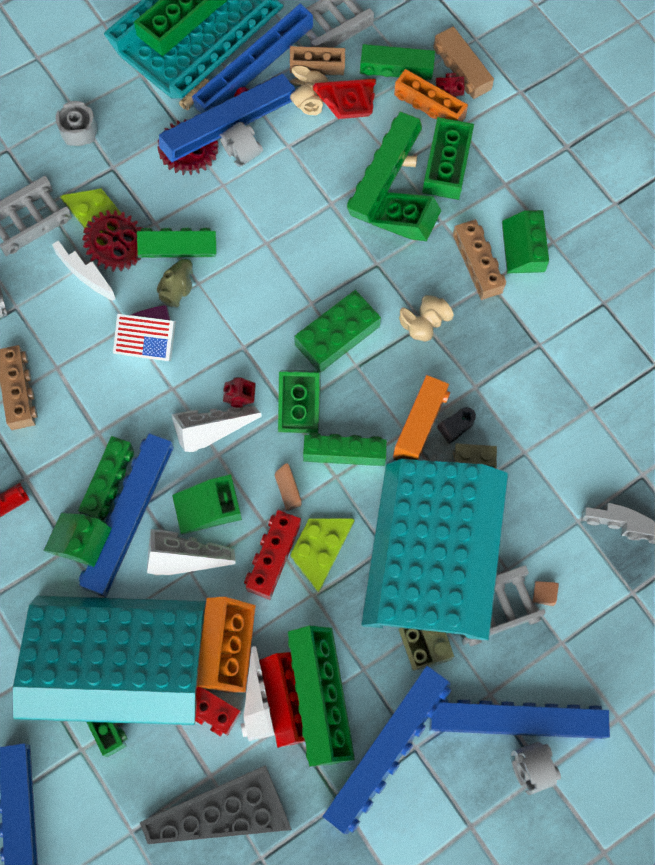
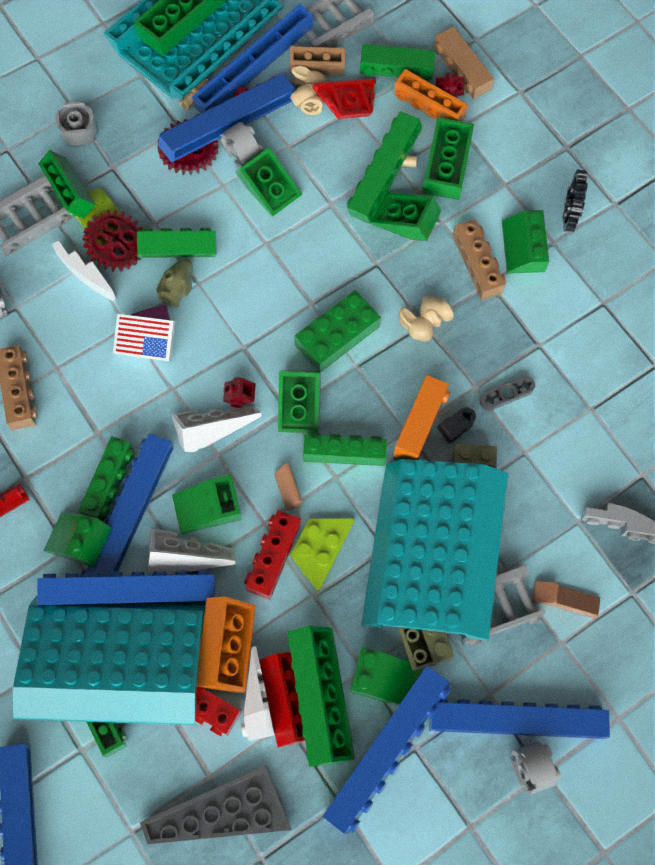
(66, 184): none -> green brick
(125, 589): none -> blue brick
(269, 182): none -> green slope
(383, 677): none -> green slope
(523, 392): none -> dark grey beam
(575, 201): none -> black gear
(578, 602): none -> nougat slope

